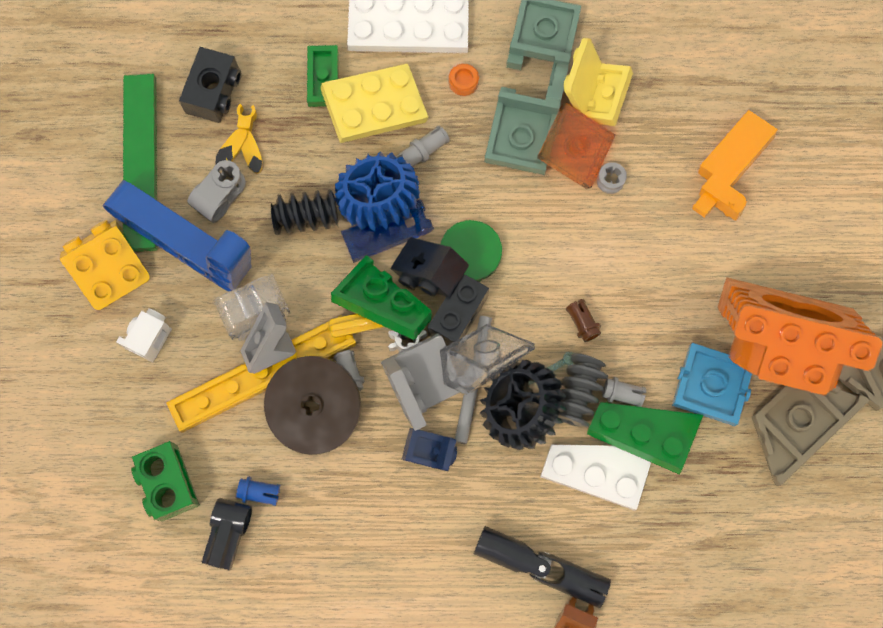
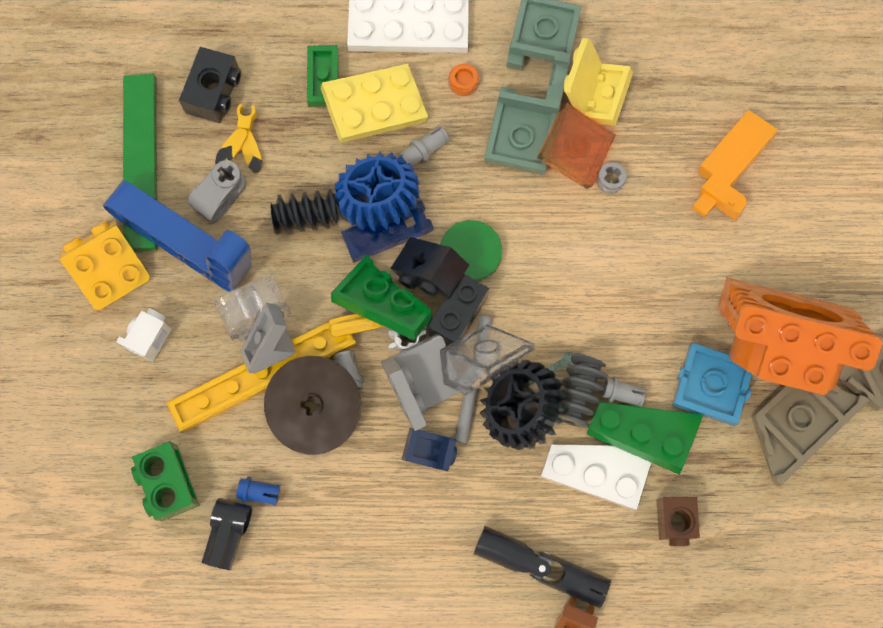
(583, 321): reddish brown pin -> none
(688, 509): none -> reddish brown brick

